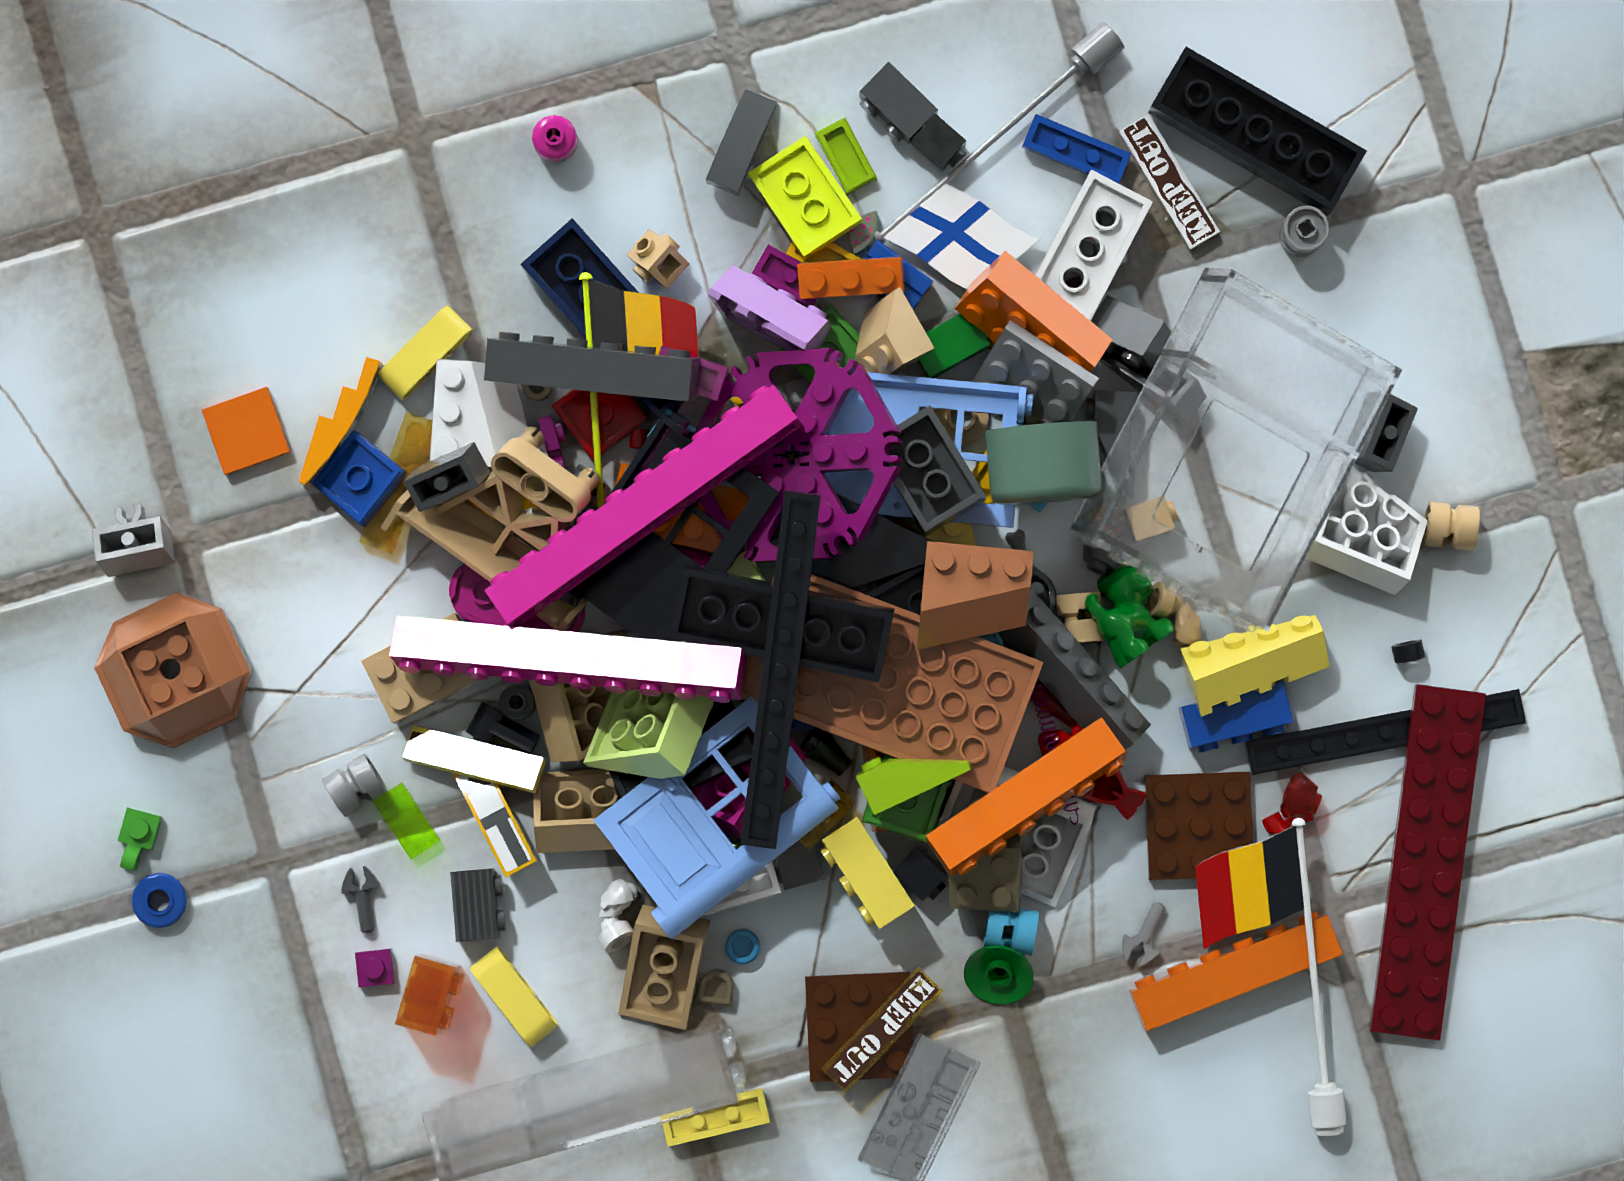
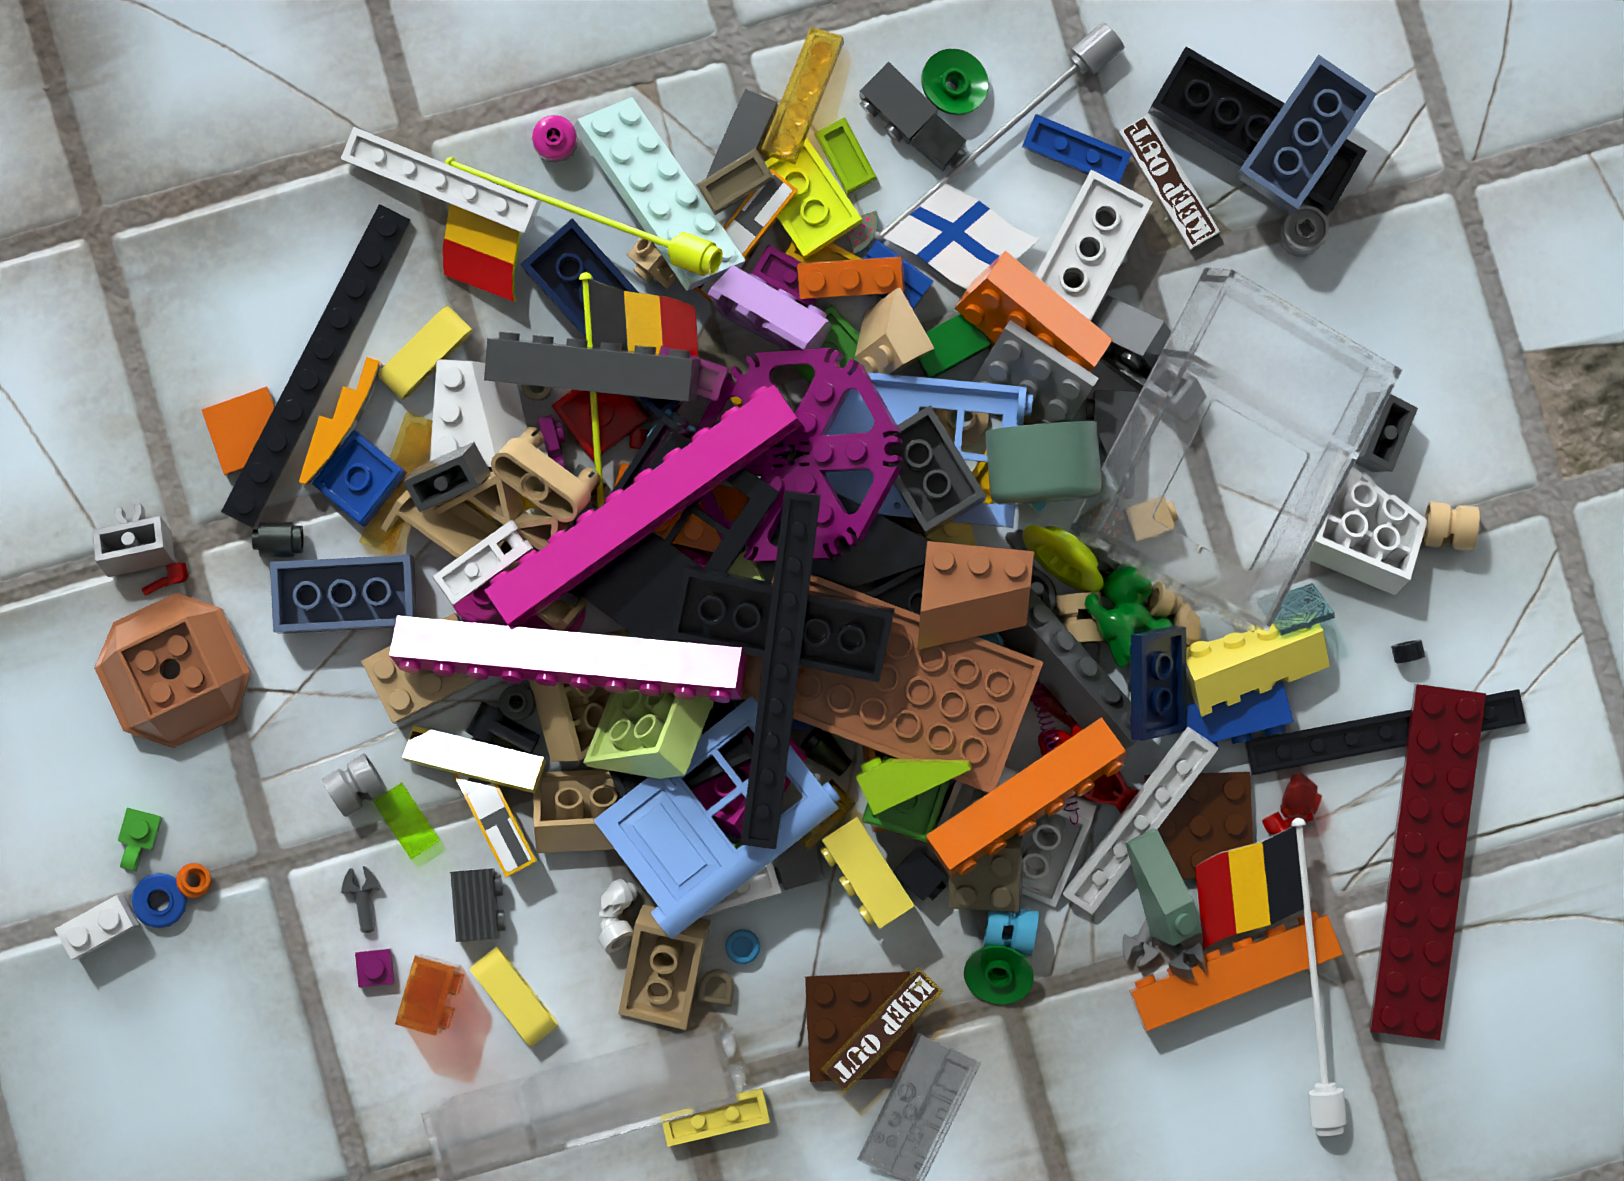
(97, 927): none -> white brick
(176, 574): none -> red hand
(202, 875): none -> orange plate
(278, 539): none -> pearl dark grey brick
(316, 366): none -> black plate
(342, 593): none -> sand blue brick
(441, 180): none -> white plate
(481, 563): none -> white plate
(487, 251): none -> flag
(653, 183): none -> light aqua plate
(735, 181): none -> dark tan tile
(755, 218): none -> slope
(802, 95): none -> clear yellow plate
(964, 72): none -> green dish
(1064, 557): none -> neon yellow wheel
(1143, 814): none -> white plate
(1158, 683): none -> dark blue plate
(1162, 891): none -> sand green slope
(1182, 955): none -> dark grey bar
(1302, 610): none -> clear light blue piece
(1306, 135): none -> sand blue brick

